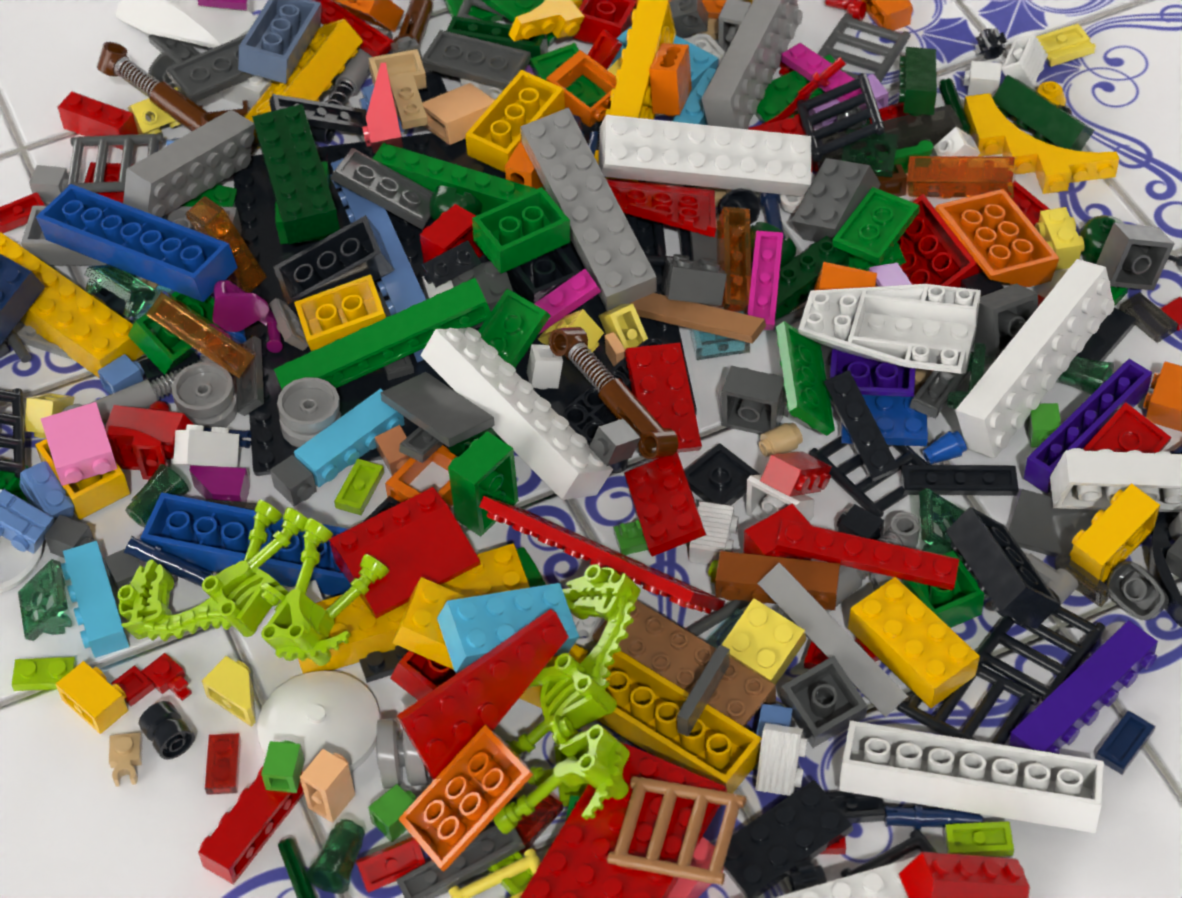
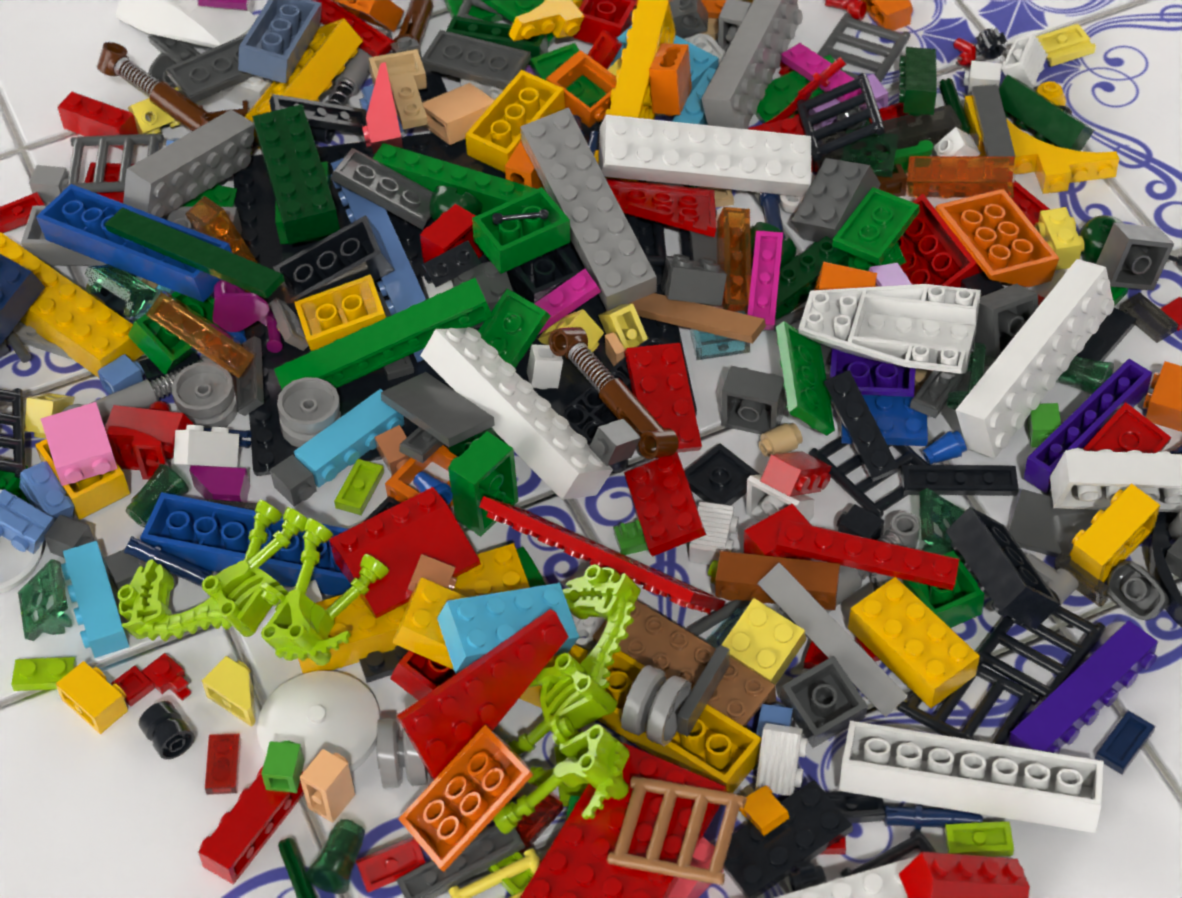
(124, 753): tan plate -> none
(195, 252): none -> dark green tile
(387, 810): bright green brick -> none
(425, 481): none -> blue cone
(433, 571): none -> nougat brick
(498, 218): none -> black hinge
(655, 705): none -> light grey wheel
(741, 199): black hair -> none
(764, 810): none -> light orange tile
(968, 51): none -> red arm
(992, 121): none -> dark grey tile

